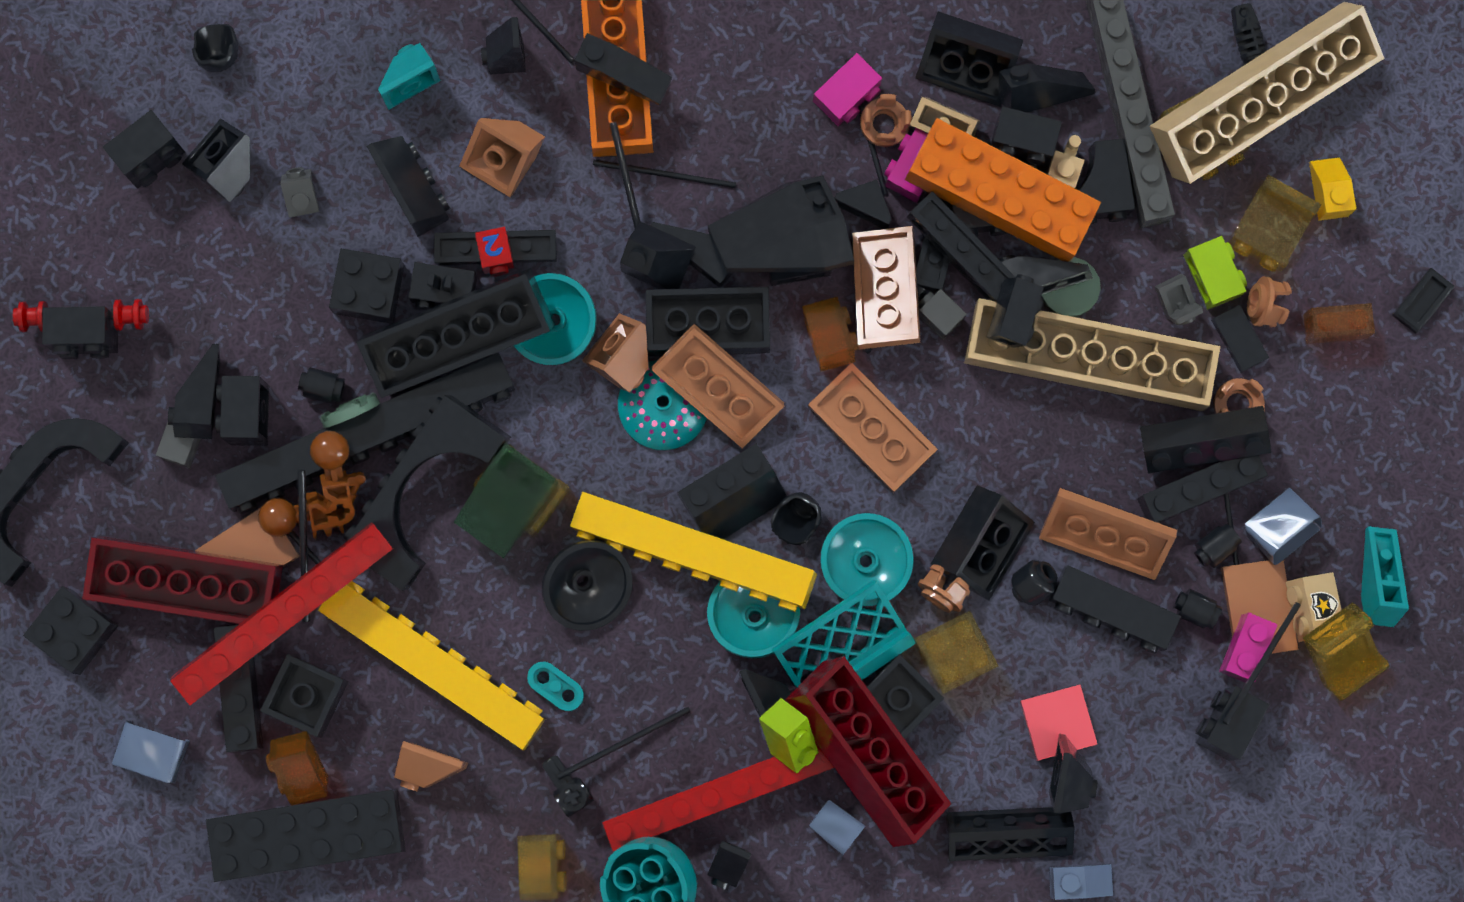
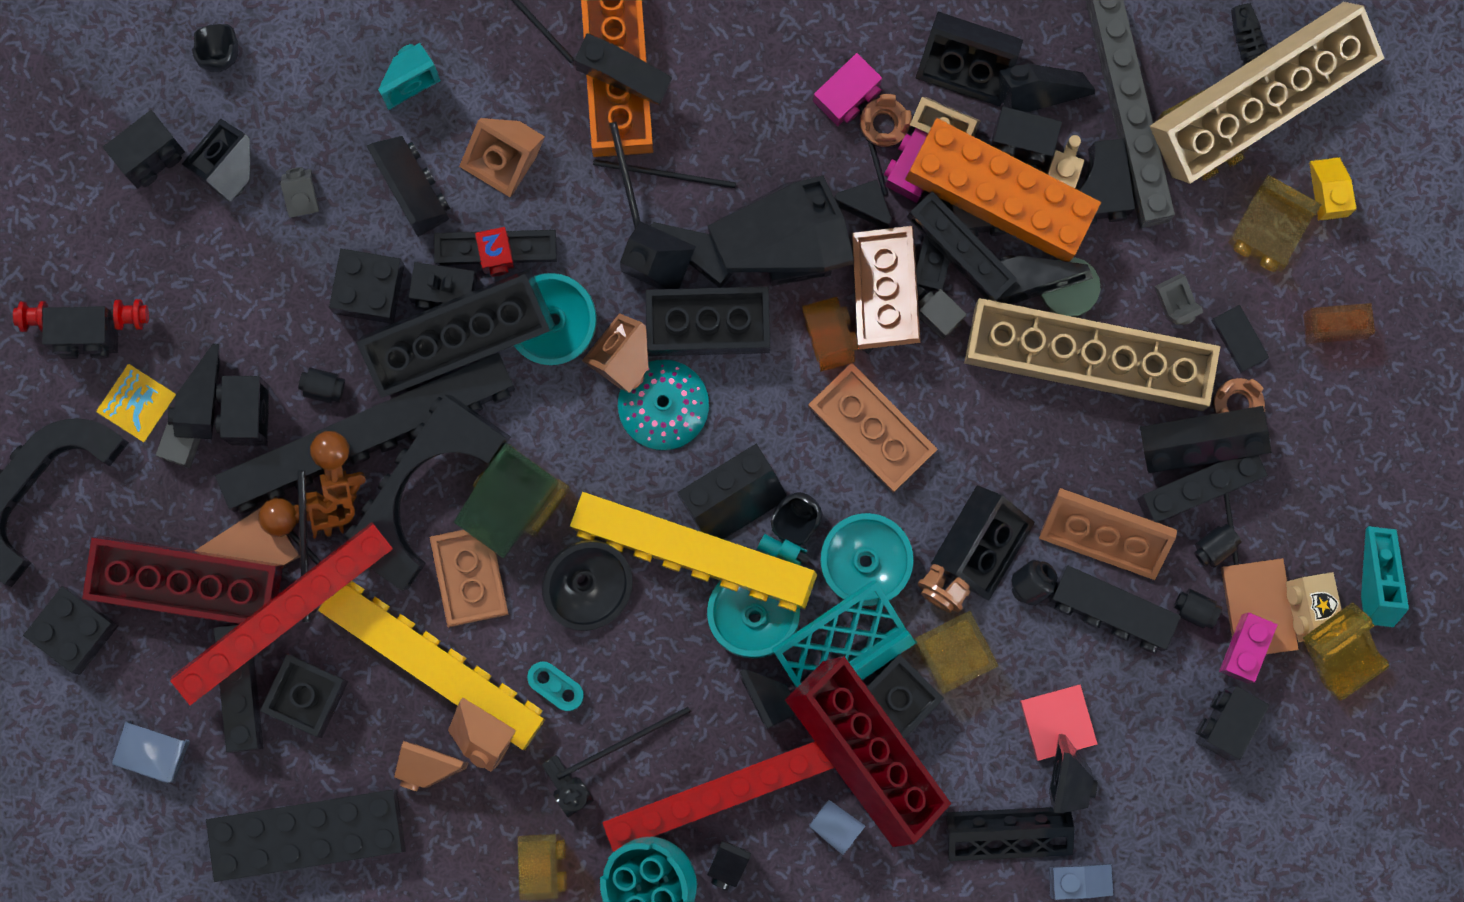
(136, 403): none -> yellow sticker
(297, 768): clear orange brick -> none
(350, 409): sand green tile -> none
(467, 578): none -> nougat tile
(480, 735): none -> nougat slope
(505, 49): black slope -> none
(717, 386): nougat plate -> none
(786, 551): none -> teal piece
(789, 735): lime brick -> none
(1016, 311): black brick -> none
(1215, 272): lime brick -> none
(1260, 665): black piece -> none
(1261, 302): nougat piece -> none
(1282, 526): sand blue piece -> none
(1423, 300): black tile -> none

